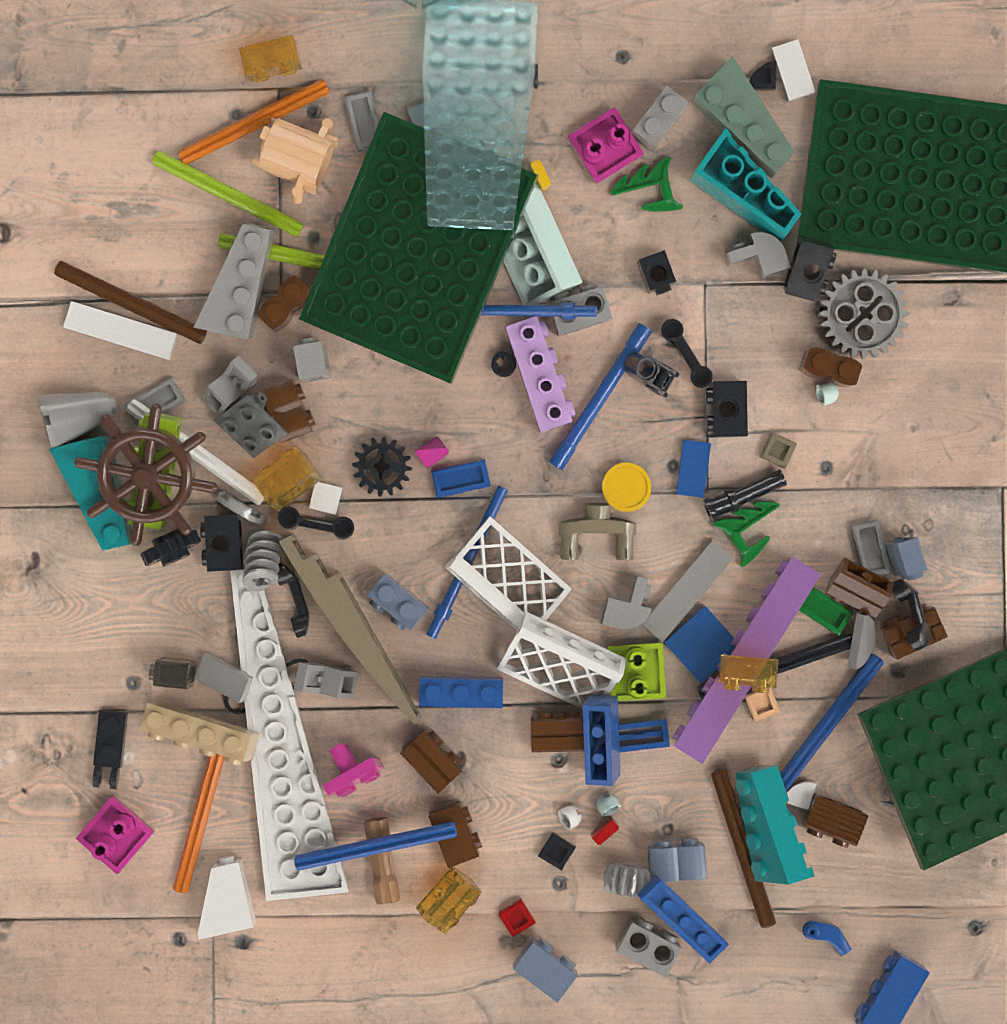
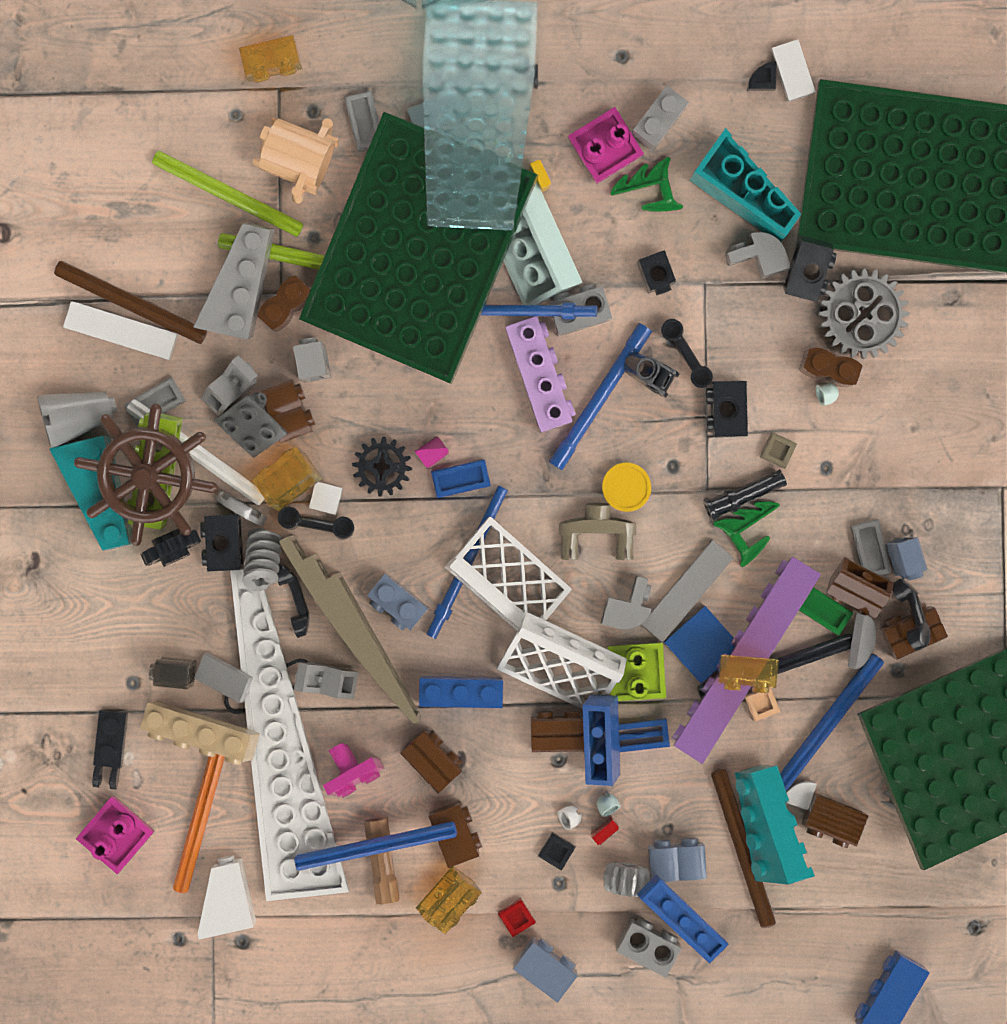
(253, 122): orange axle -> none
(512, 363): black bush -> none
(693, 468): blue tile -> none
(734, 104): sand green wedge -> none
(827, 932): blue arm -> none

